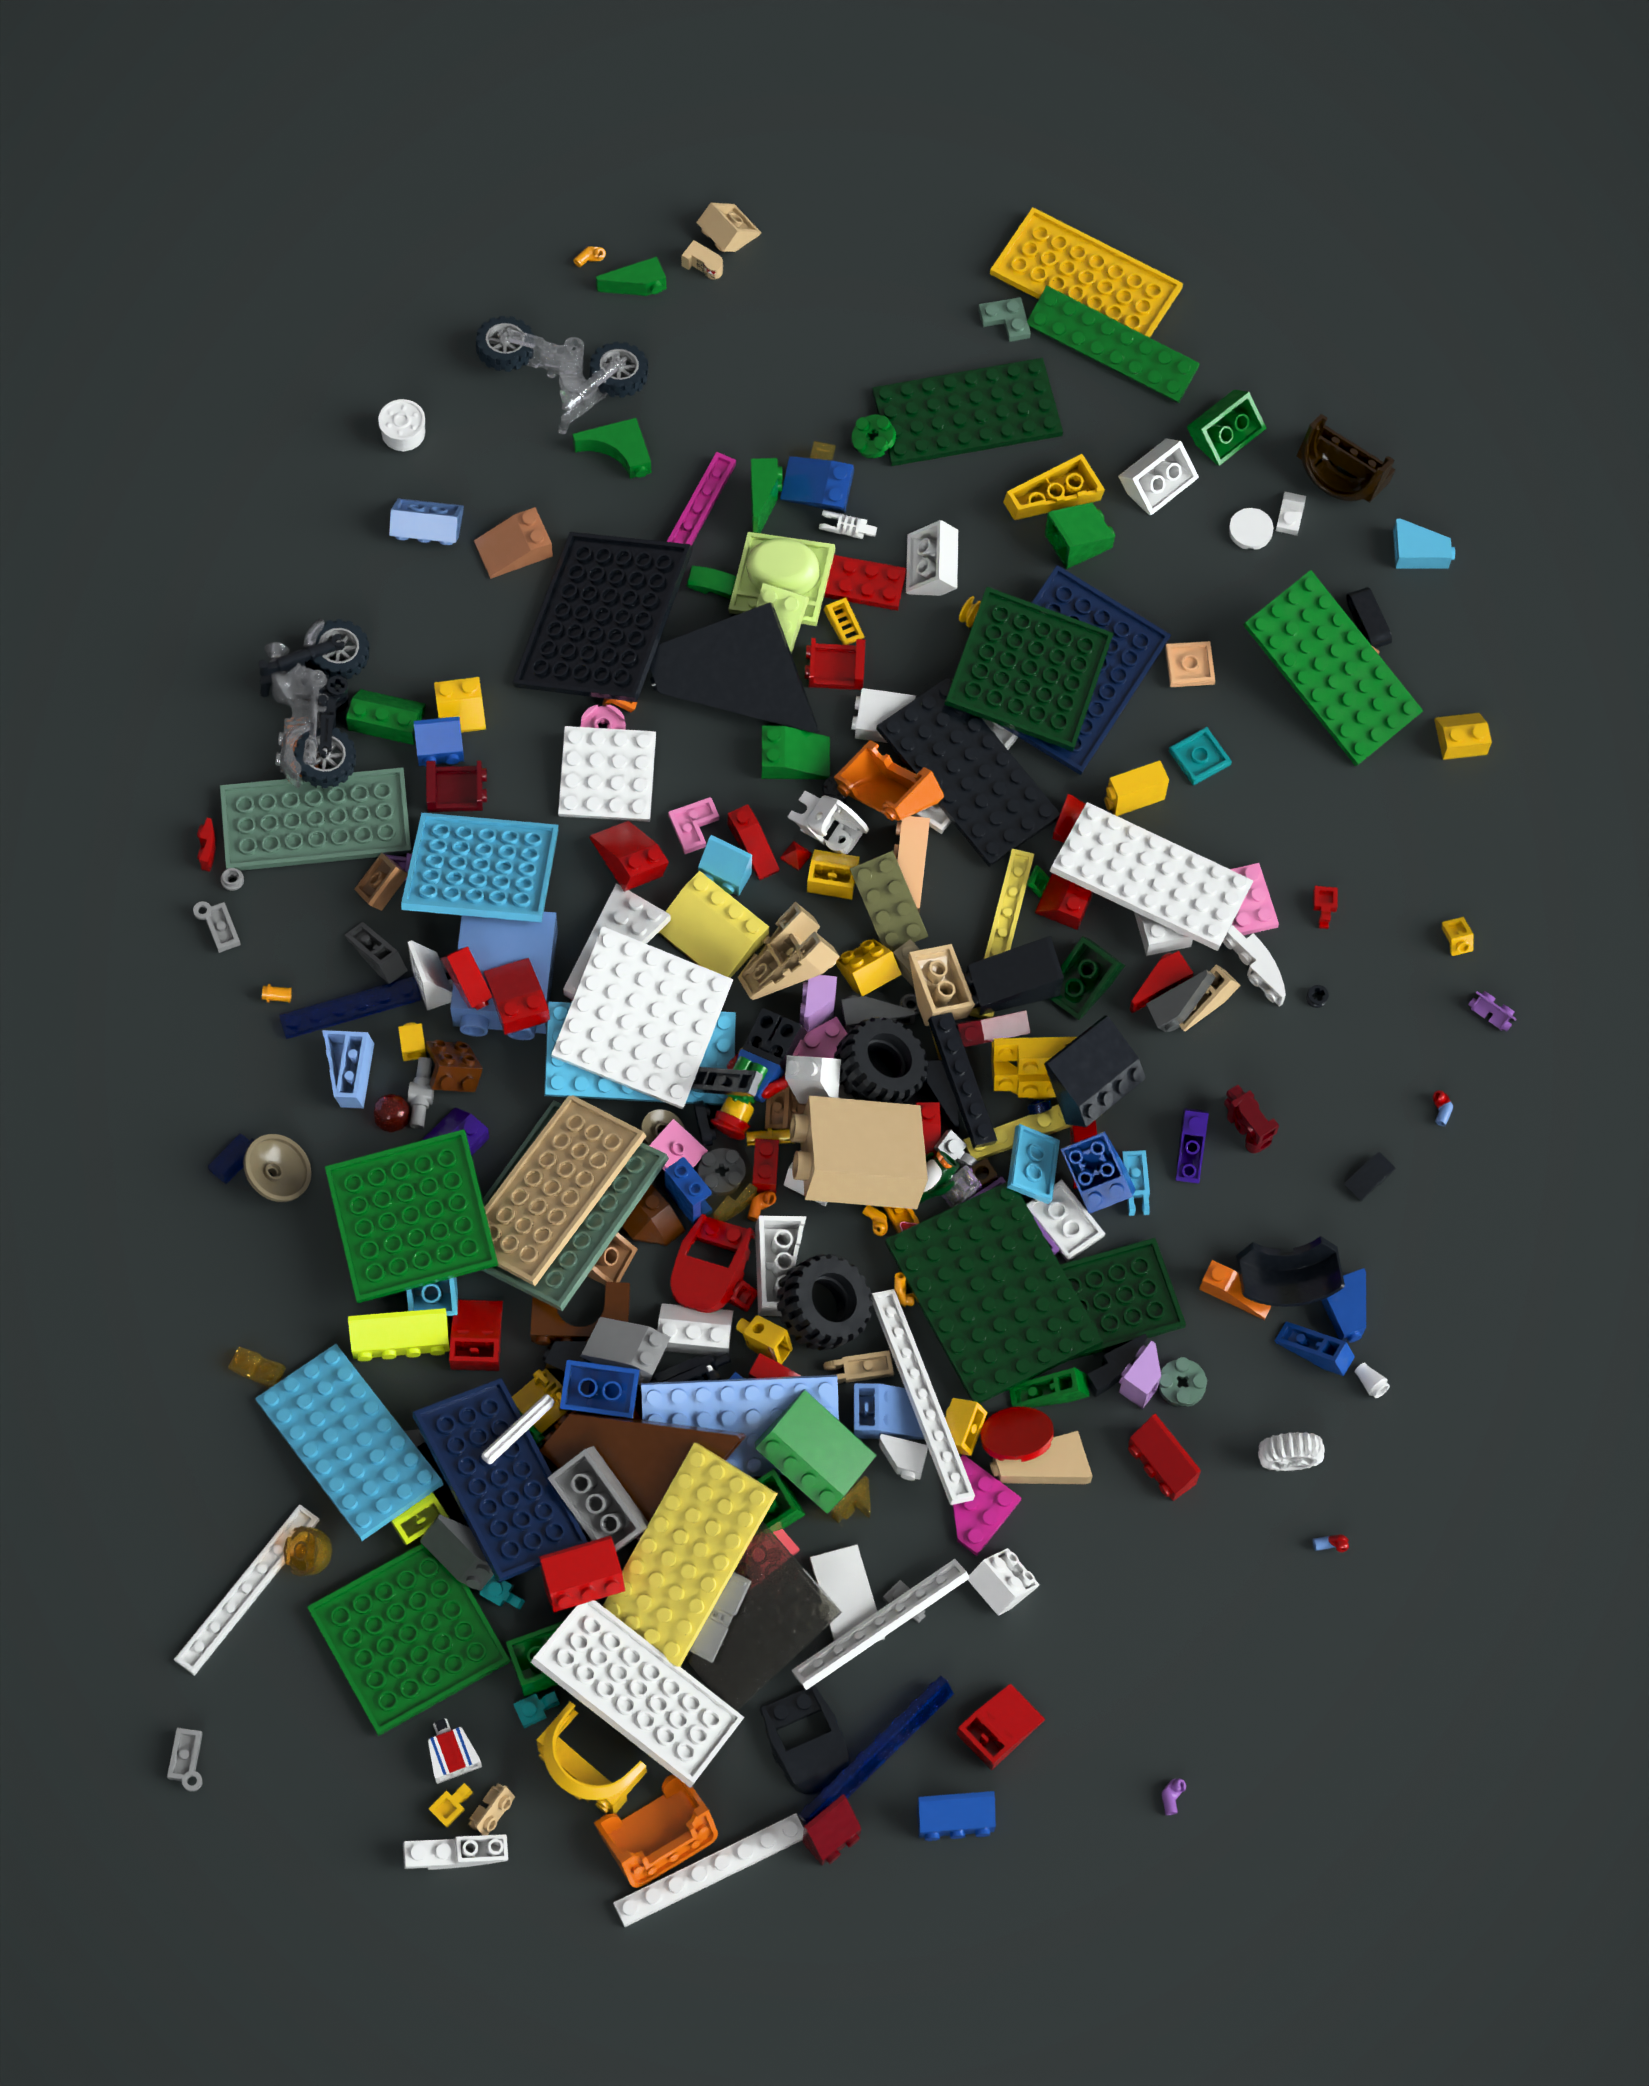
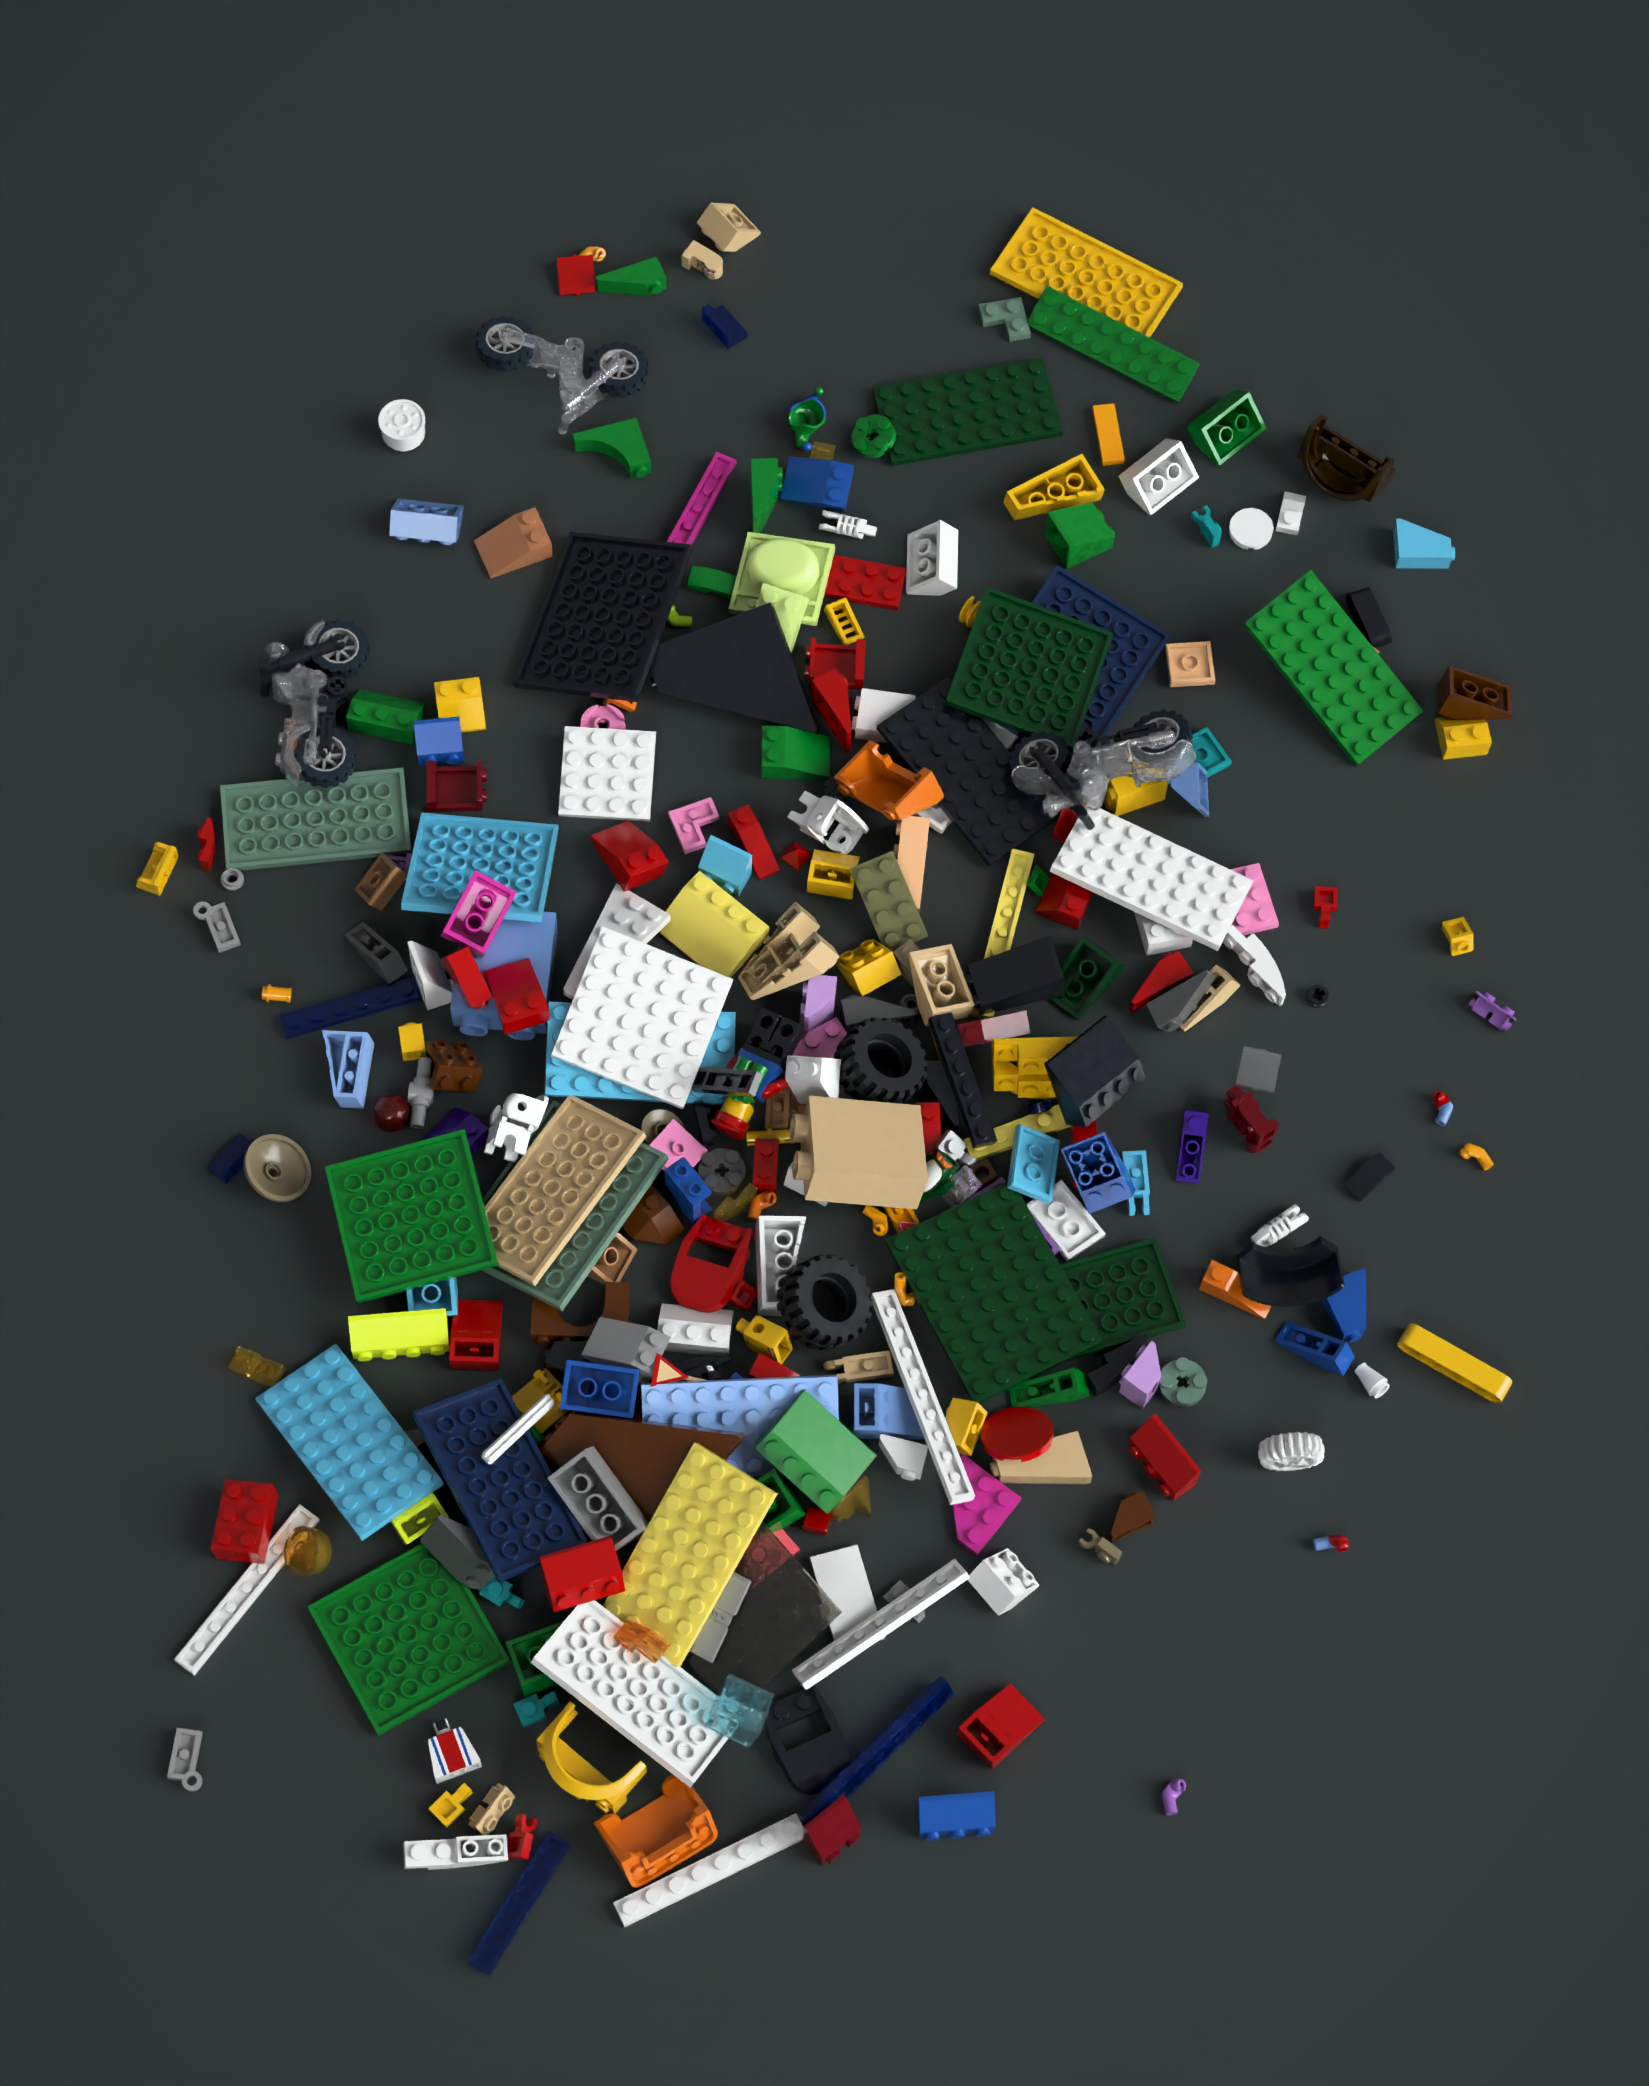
(158, 868): none -> yellow hinge
(244, 1521): none -> red brick
(478, 913): none -> dark pink slope
(519, 1124): none -> white piece
(519, 1904): none -> clear blue plate
(520, 1840): none -> red plate
(576, 275): none -> red piece
(641, 1638): none -> clear orange slope
(665, 1372): none -> piece
(679, 621): none -> lime arm
(723, 325): none -> clear blue panel
(739, 1710): none -> clear light blue slope
(807, 418): none -> green piece
(816, 1521): none -> red slope
(831, 700): none -> red slope
(1106, 1551): none -> dark tan plate
(1108, 434): none -> light orange tile
(1132, 1516): none -> reddish brown slope
(1144, 752): none -> piece
(1193, 787): none -> medium blue slope
(1209, 529): none -> teal plate
(1258, 1069): none -> clear piece
(1279, 1227): none -> white hinge
(1454, 1363): none -> yellow beam
(1472, 697): none -> reddish brown slope
(1478, 1153): none -> light orange arm

